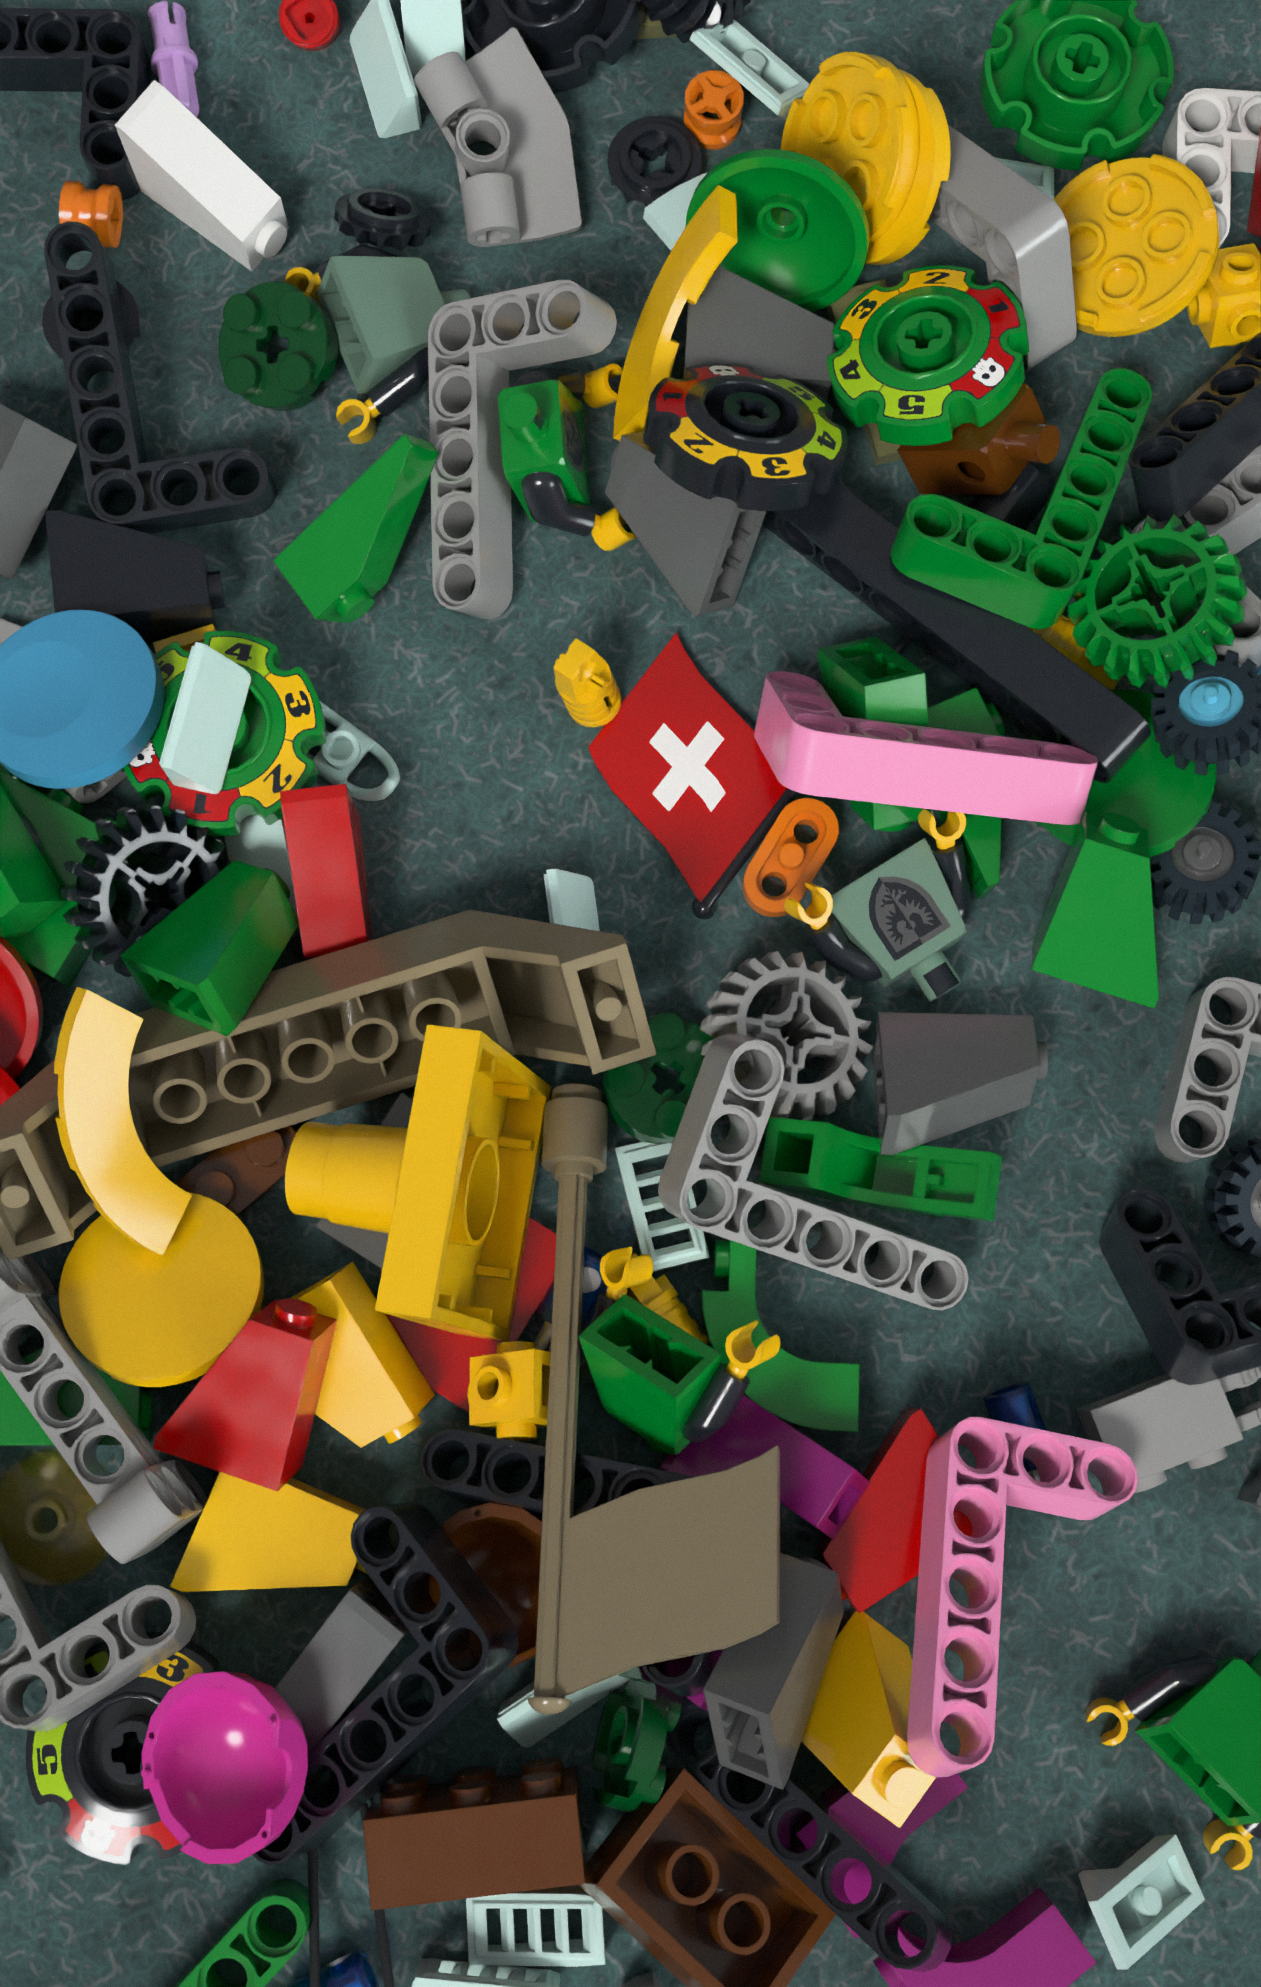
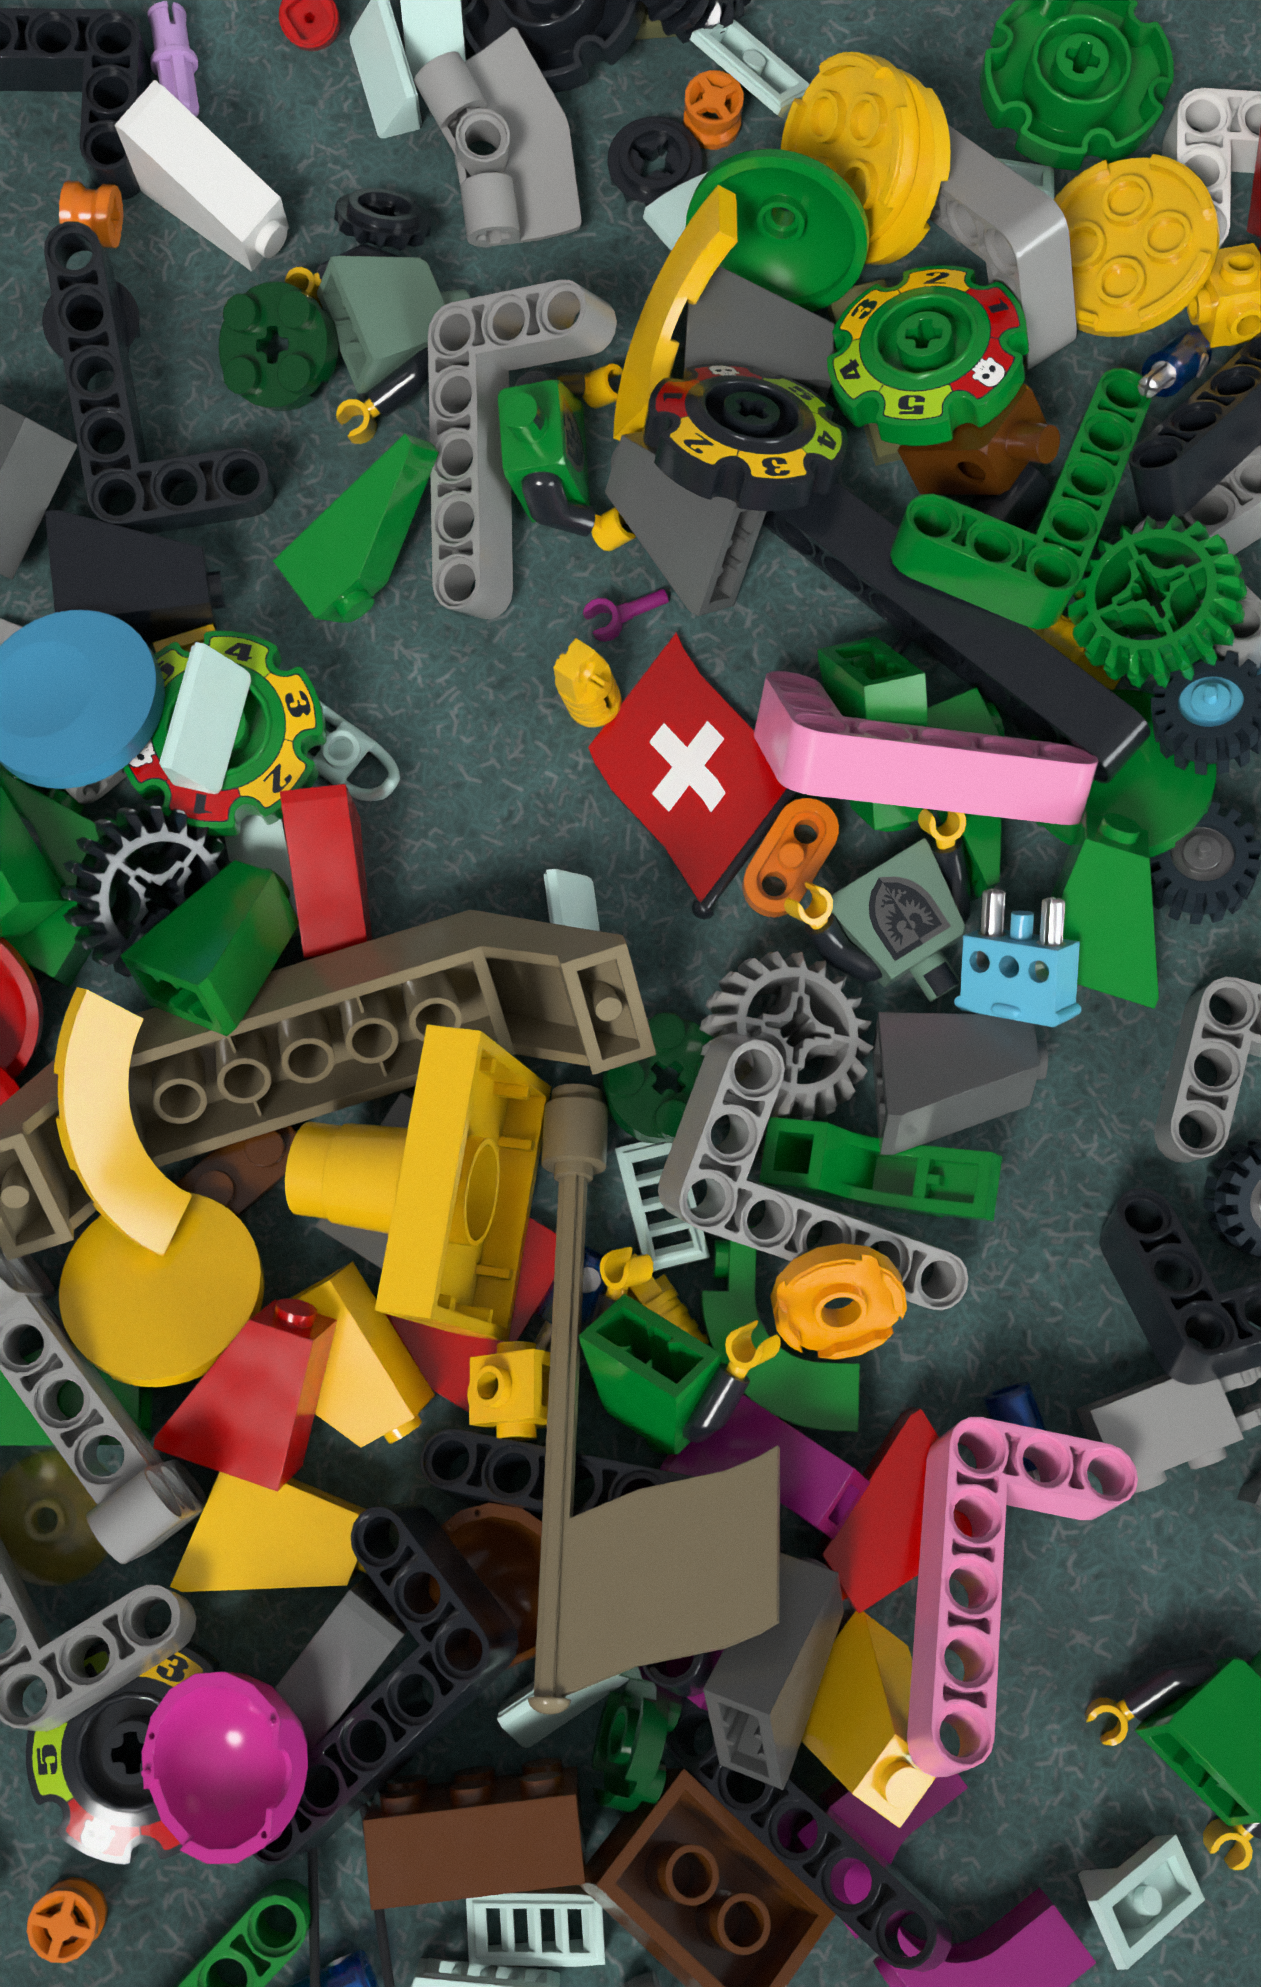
(59, 1935): none -> orange wheel
(621, 612): none -> magenta hand
(831, 1274): none -> light orange tile
(1017, 971): none -> medium azure piece
(1175, 365): none -> piece

